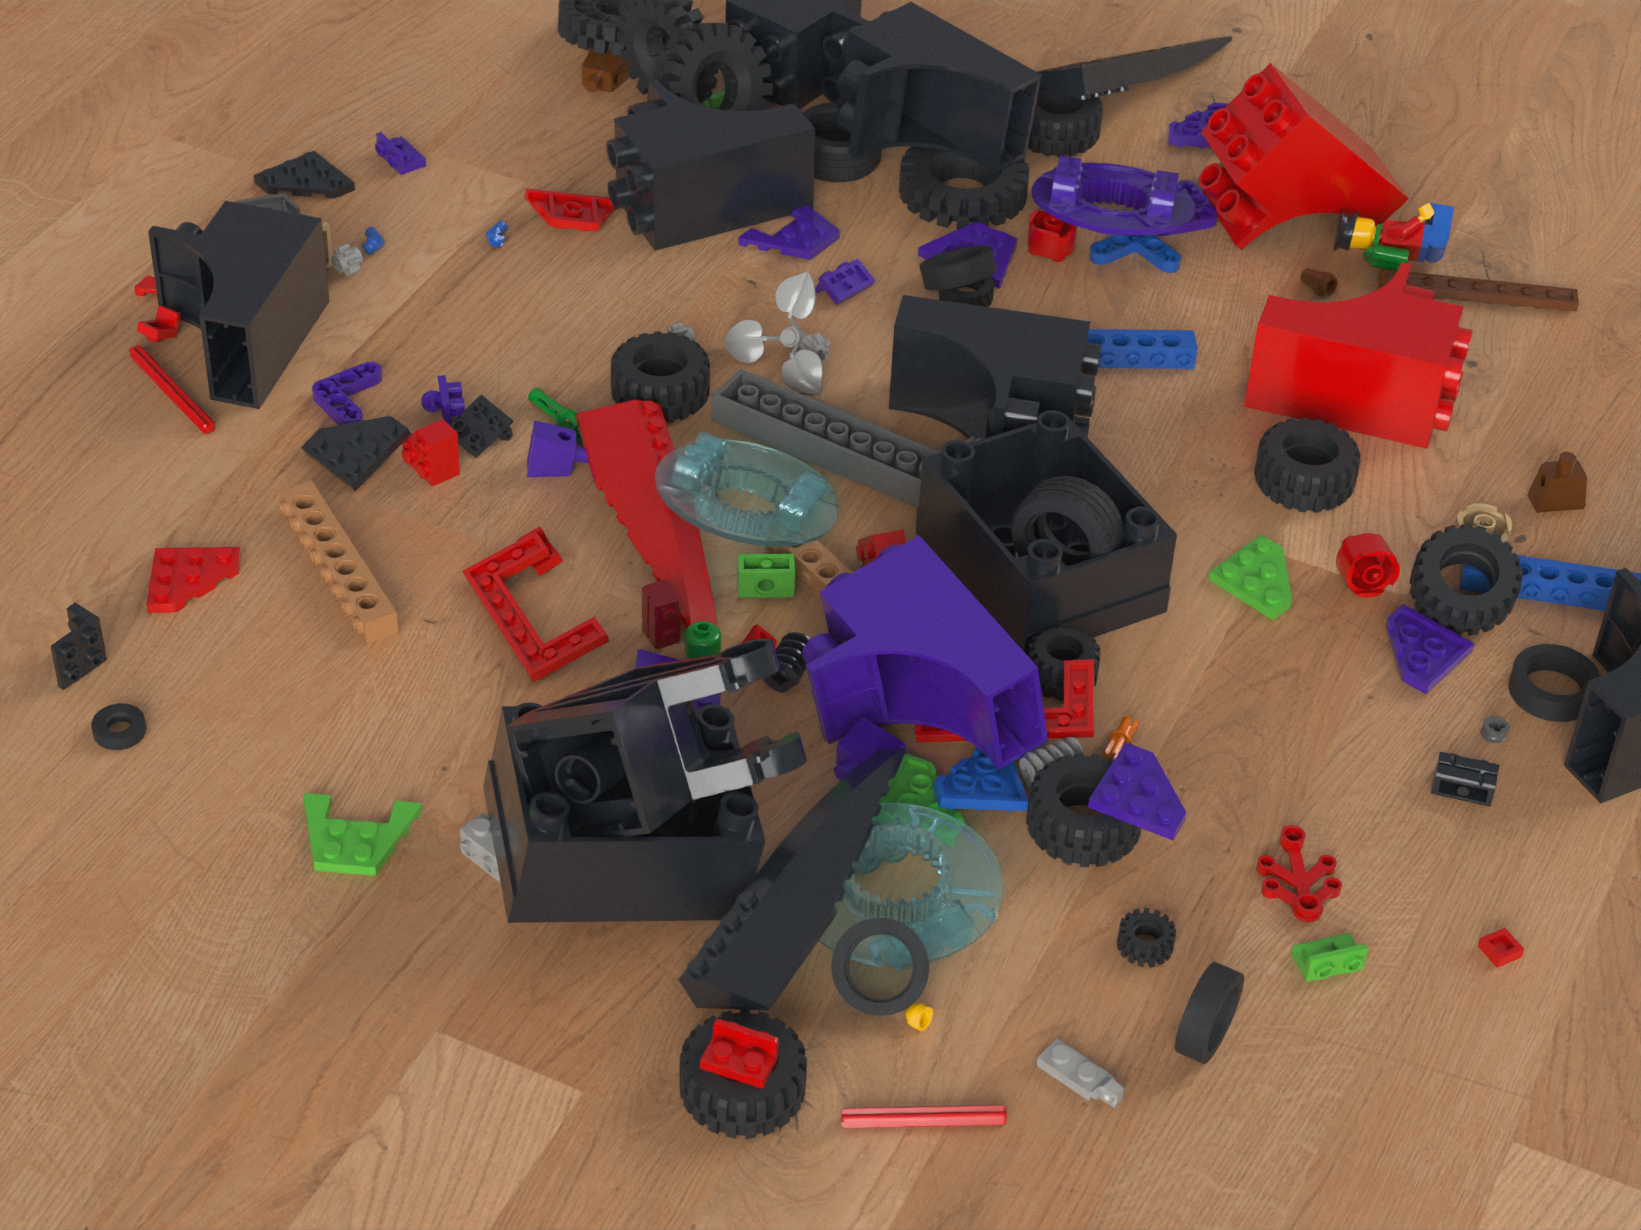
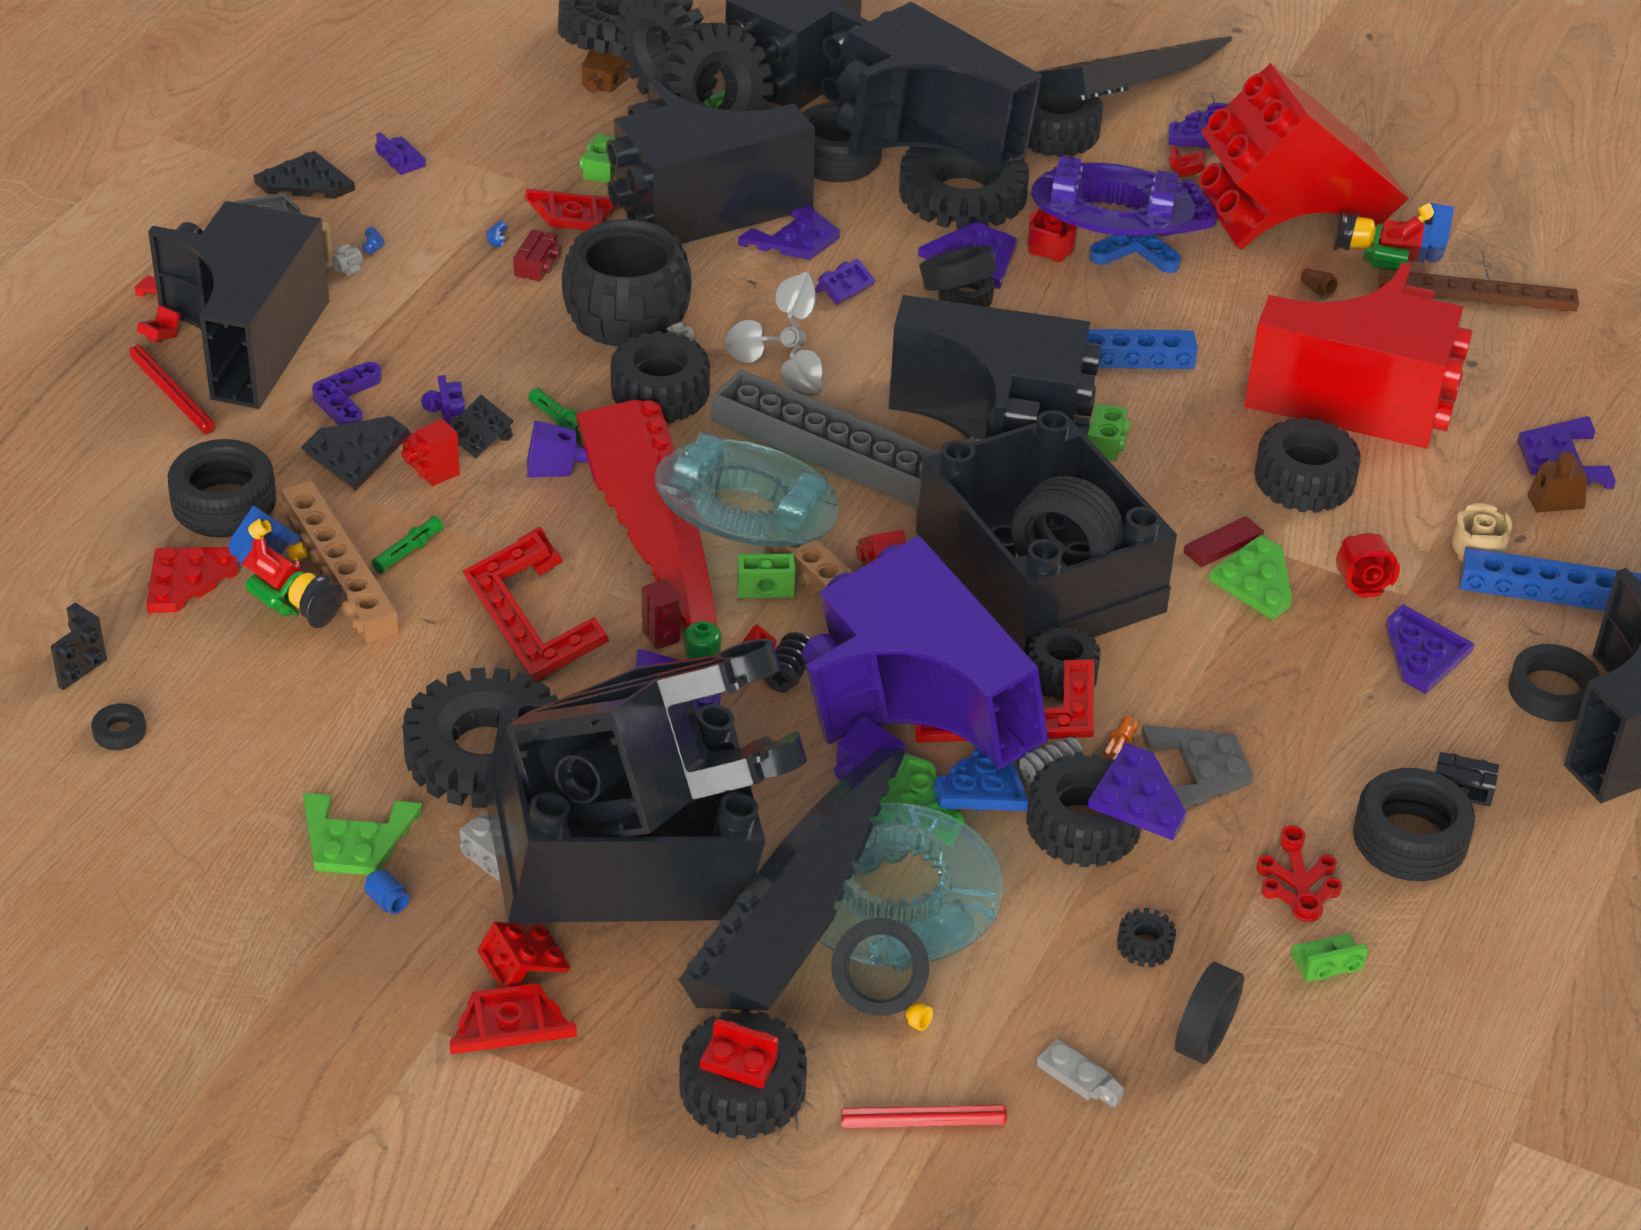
(220, 463): none -> black tyre
(277, 580): none -> piece
(386, 560): none -> green pin
(386, 891): none -> blue brick
(448, 713): none -> black tyre
(509, 1019): none -> red wing
(517, 948): none -> red bracket
(536, 255): none -> dark red brick
(596, 162): none -> bright green brick
(625, 281): none -> black tyre
(818, 344): light grey gear -> none
(1109, 430): none -> bright green brick
(1188, 164): none -> red bracket
(1210, 757): none -> dark grey wing
(1222, 541): none -> dark red tile
(1406, 853): none -> black tyre
(1475, 549): black tyre -> none
(1491, 723): dark grey bush -> none
(1500, 947): red tile -> none
(1549, 442): none -> dark purple wing

